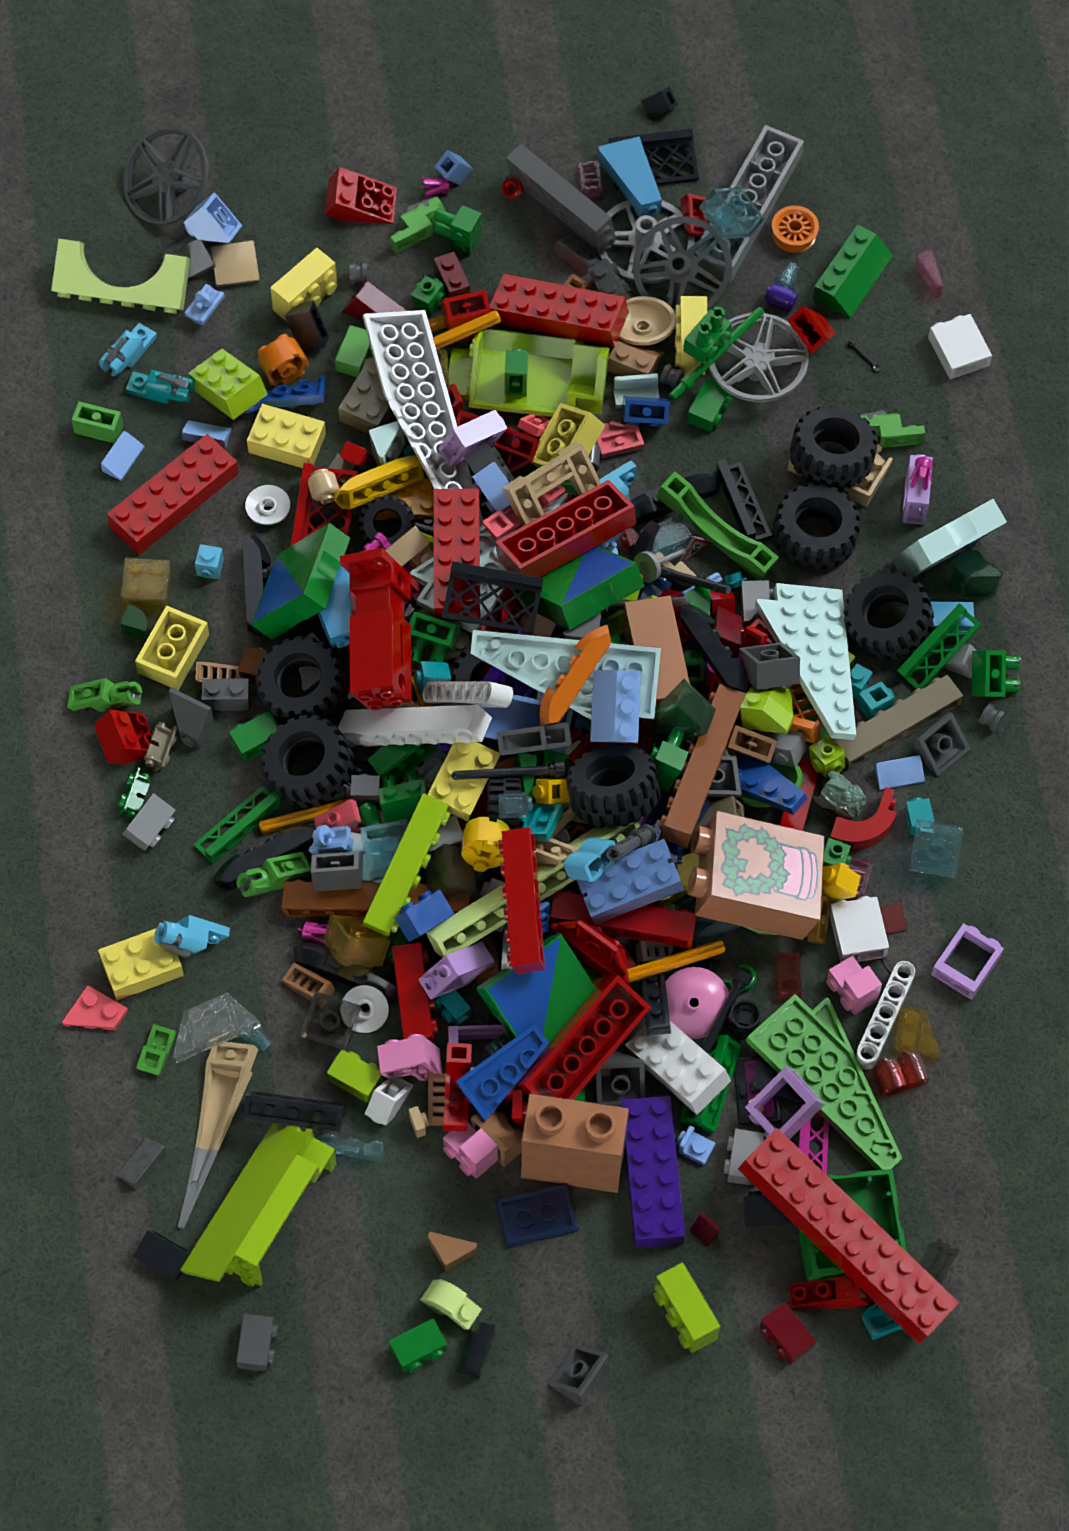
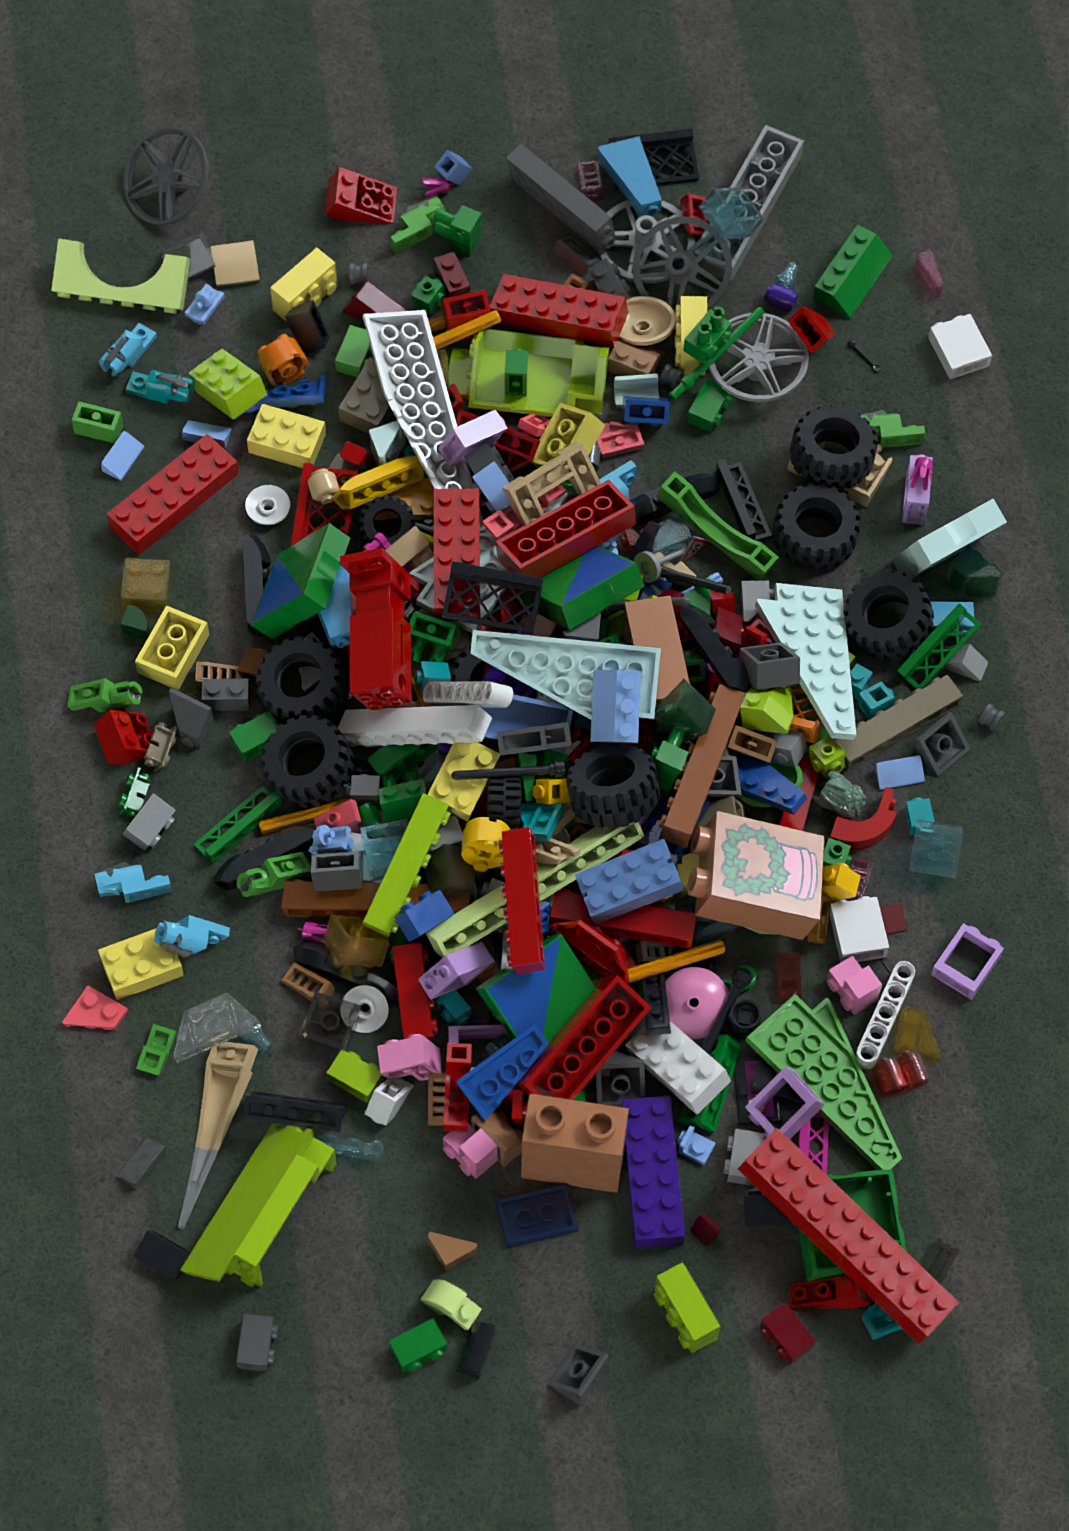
(131, 882): none -> medium azure plate
(209, 561): medium azure brick -> none
(212, 221): light blue slope -> none
(419, 1121): tan plate -> none
(506, 188): red plate -> none
(514, 805): clear light blue bracket -> none
(557, 702): orange brick -> none
(590, 860): medium azure brick -> none
(635, 839): dark grey pin -> none
(659, 102): black panel -> none
(734, 580): teal plate -> none
(794, 218): orange wheel -> none
(990, 673): green brick -> none

